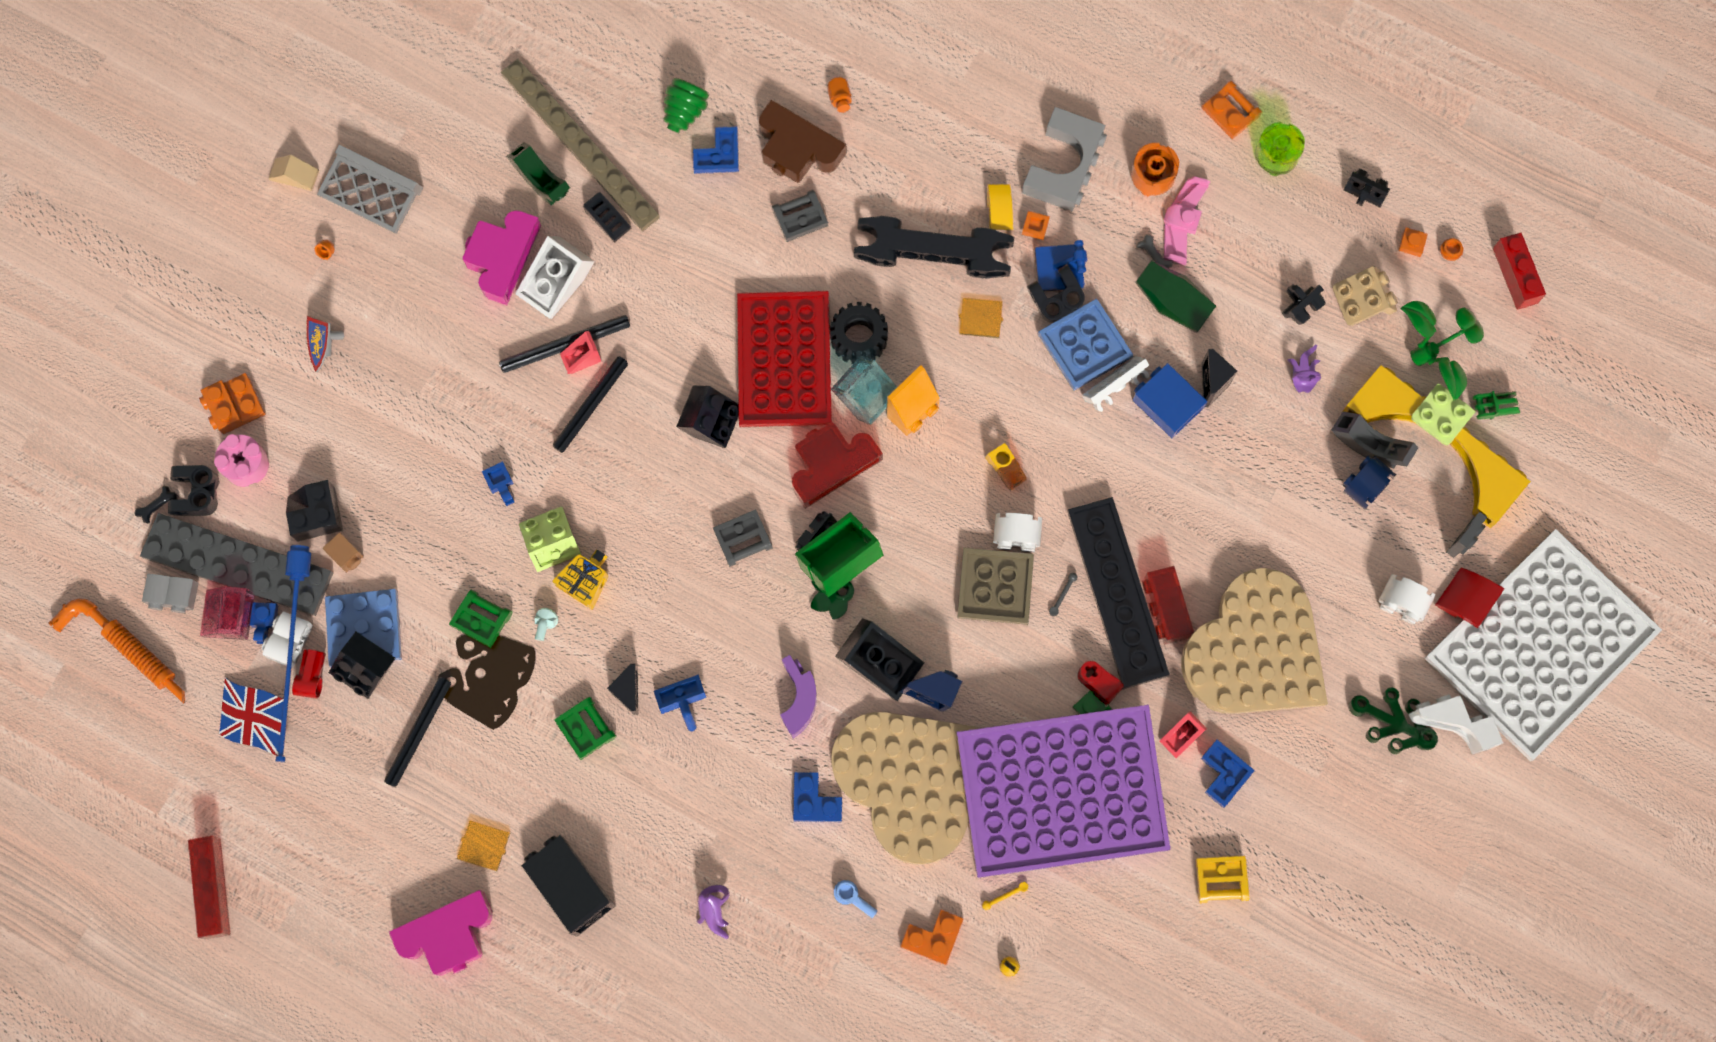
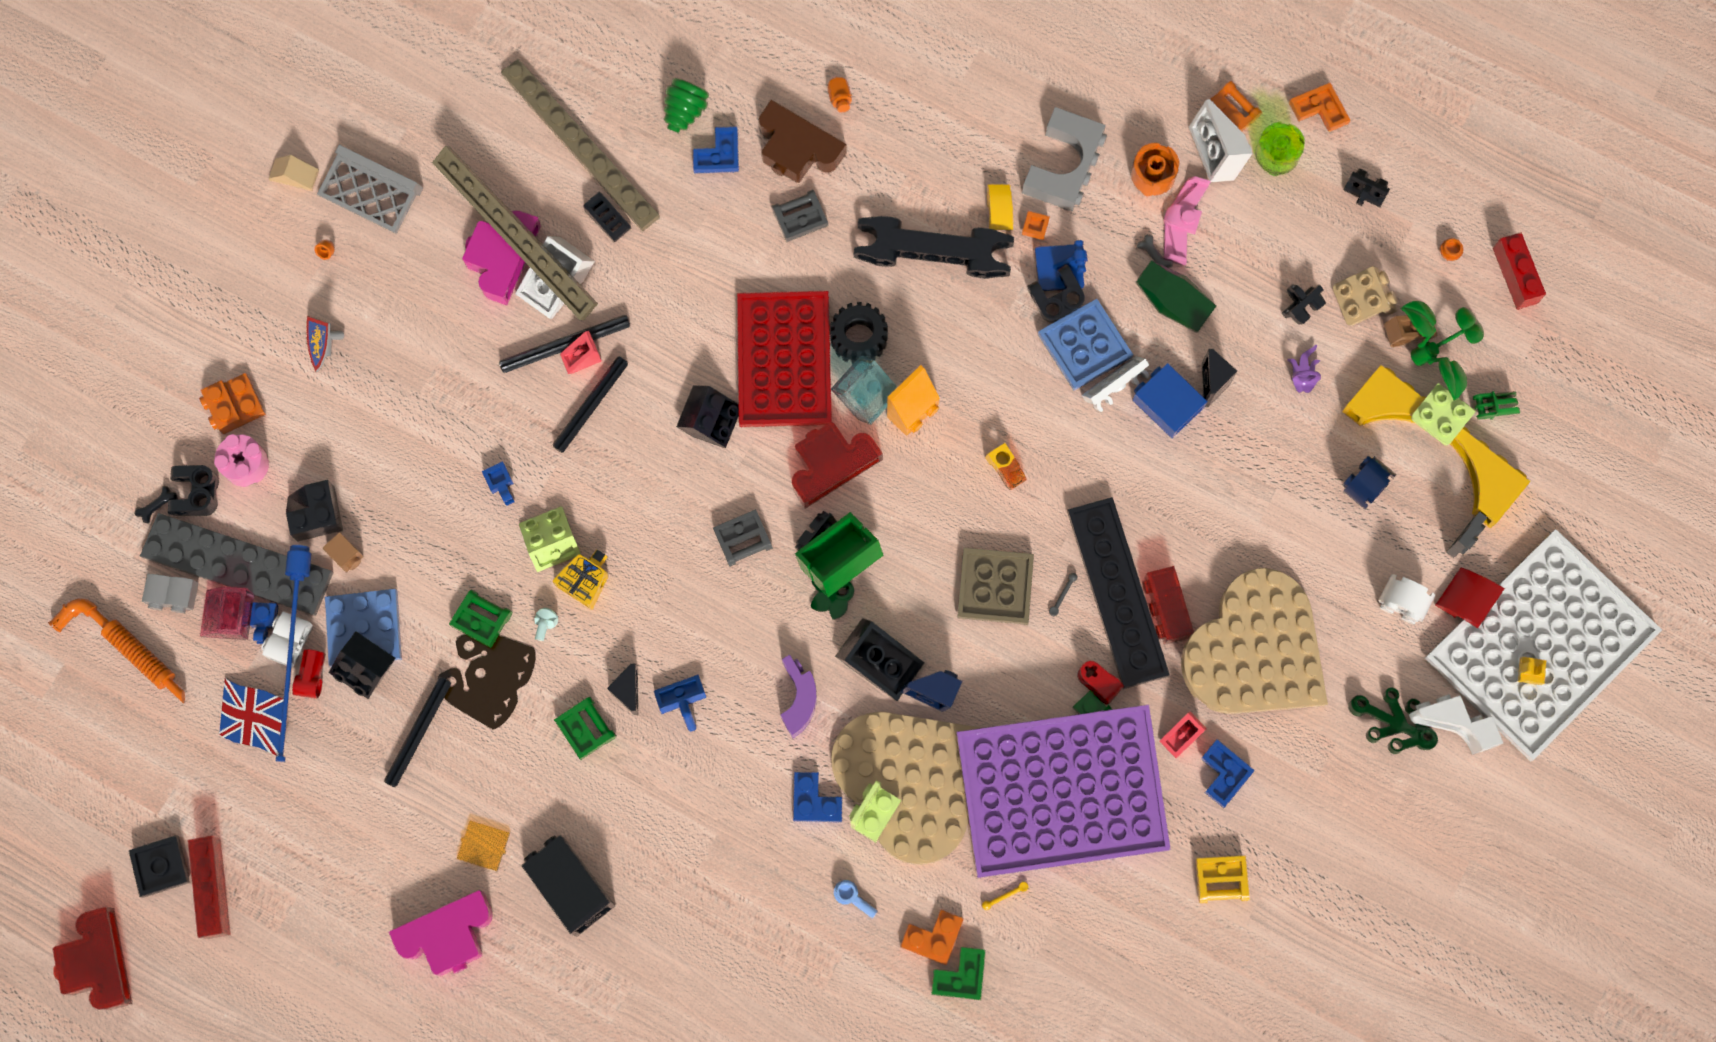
(94, 962): none -> clear red brick
(159, 866): none -> black plate
(515, 233): none -> dark tan plate
(537, 175): dark green arch -> none
(710, 909): medium lavender piece -> none
(874, 812): none -> yellowish green bracket
(964, 983): none -> green plate
(981, 318): clear yellow piece -> none
(1006, 970): yellow hinge -> none
(1017, 531): white brick -> none
(1219, 143): none -> white slope
(1321, 101): none -> orange plate
(1366, 441): dark grey arch -> none
(1401, 331): none -> medium nougat plate
(1413, 242): orange plate -> none
(1532, 670): none -> yellow tile

